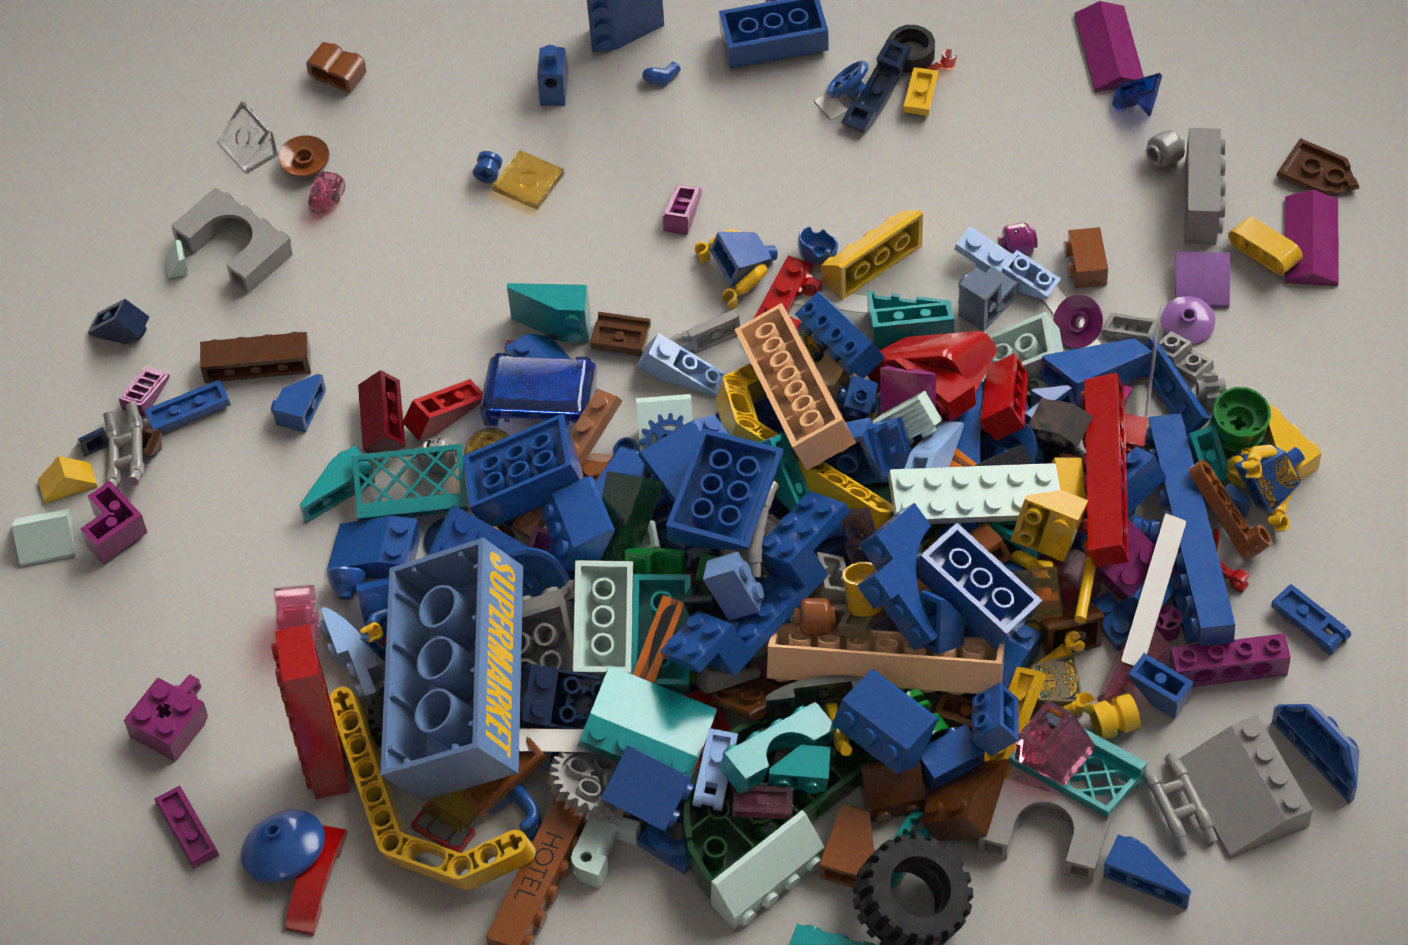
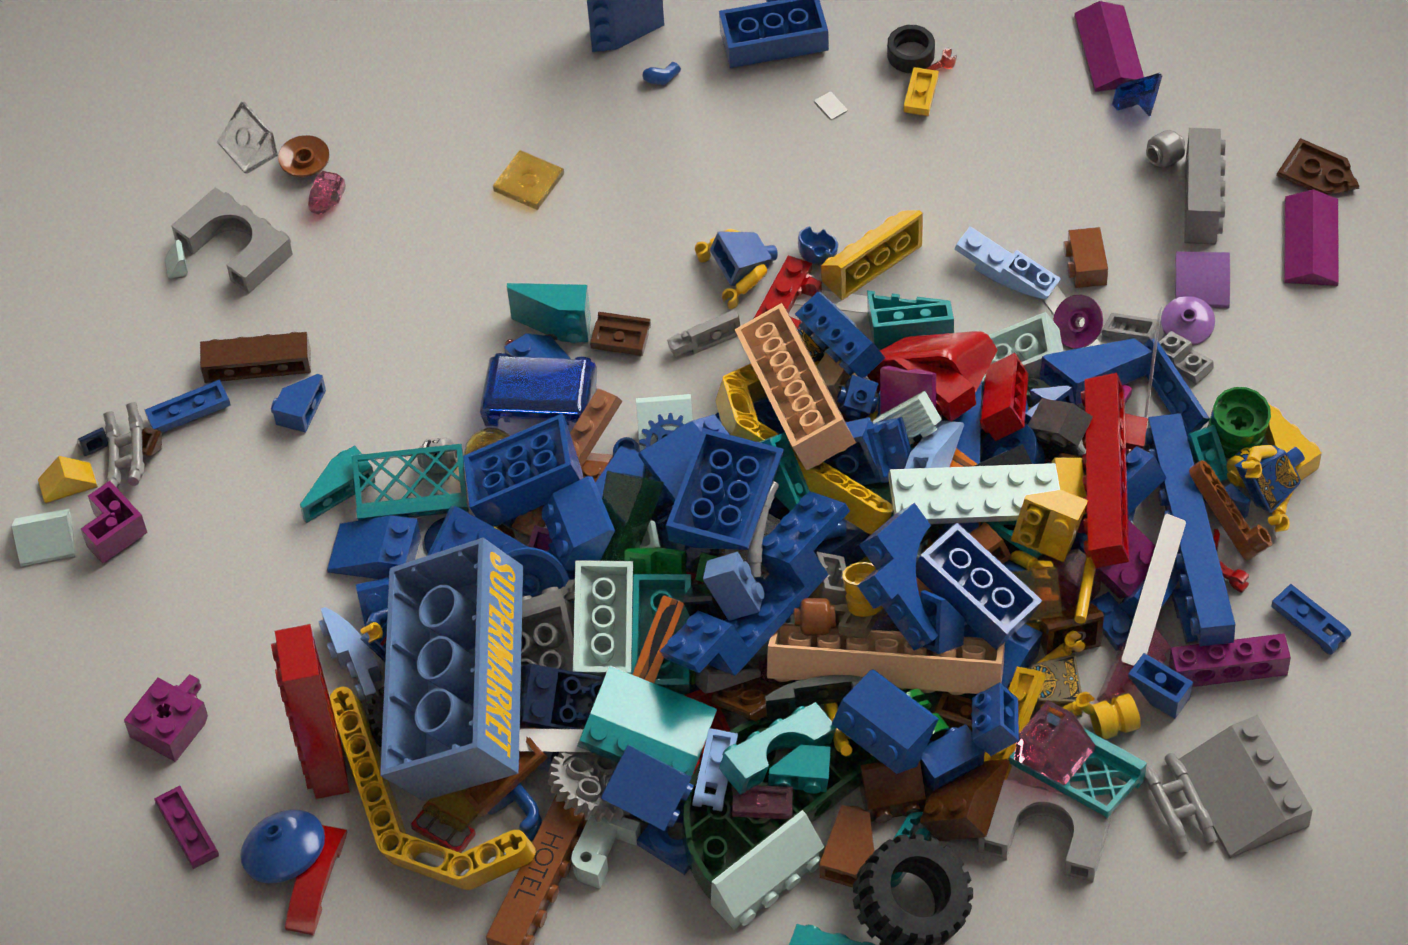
(119, 323): dark blue slope -> none
(148, 398): magenta slope -> none
(296, 607): clear pink brick -> none
(336, 66): dark orange brick -> none
(344, 580): blue brick -> none
(381, 413): dark red brick -> none
(440, 409): red slope -> none
(487, 167): blue wheel -> none
(552, 65): blue torso -> none
(679, 367): light blue slope -> none
(681, 211): magenta slope -> none
(850, 81): blue piece -> none
(858, 527): slope -> none
(878, 87): dark blue slope -> none
(985, 296): sand blue brick -> none
(1019, 237): magenta head -> none
(1140, 869): blue slope -> none
(1152, 527): blue wheel -> none
(1167, 616): magenta wheel -> none
(1210, 388): light grey gear -> none
(1265, 245): yellow beam -> none
(1321, 744): blue wedge -> none

